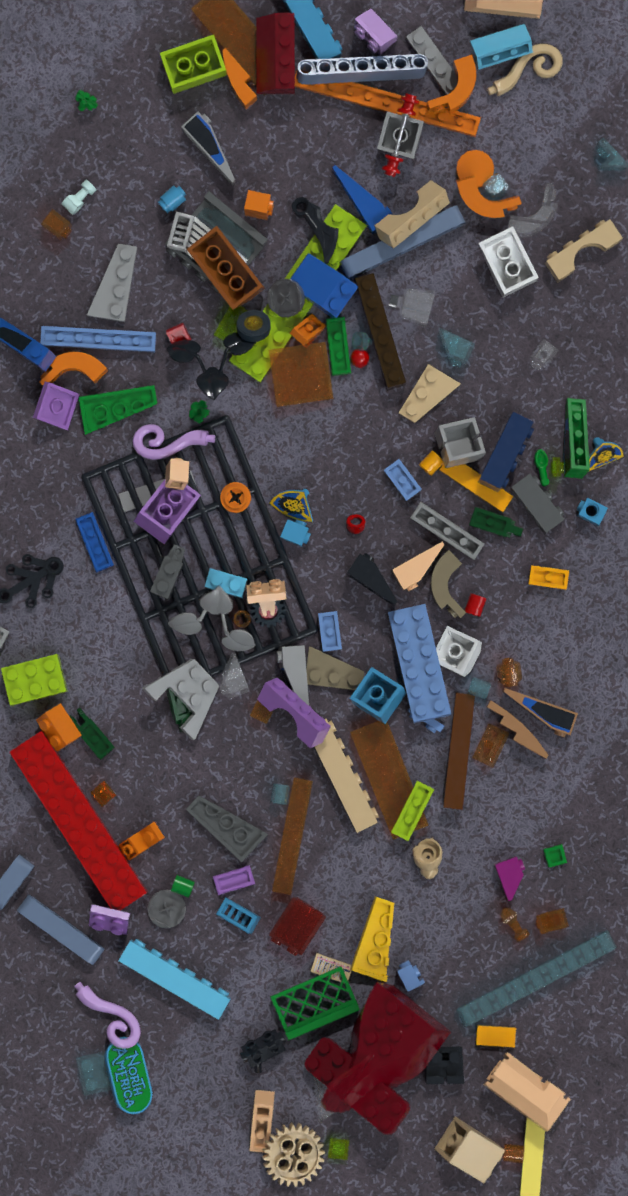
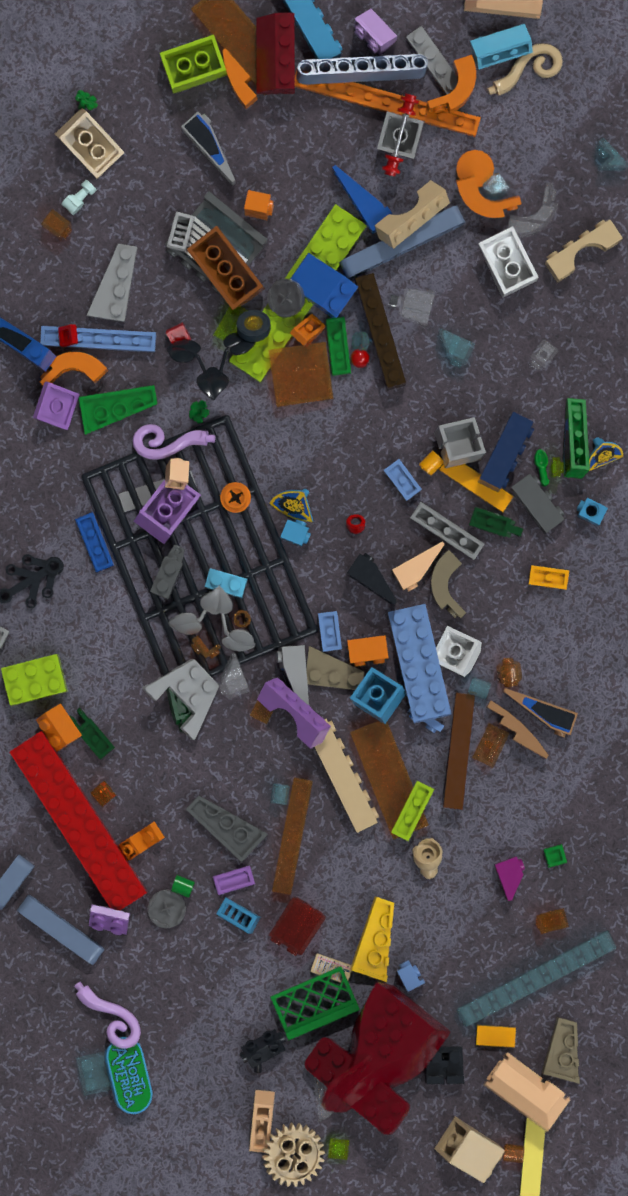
(68, 335): none -> red plate
(89, 143): none -> tan slope
(172, 199): dark azure brick -> none
(174, 978): medium azure brick -> none
(200, 647): none -> clear orange bracket
(267, 601): light nougat plate -> none
(325, 234): black piece -> none
(367, 649): none -> orange brick
(427, 393): tan wing -> none
(475, 605): red beam -> none
(510, 918): clear orange leg -> none
(562, 1052): none -> dark tan wing

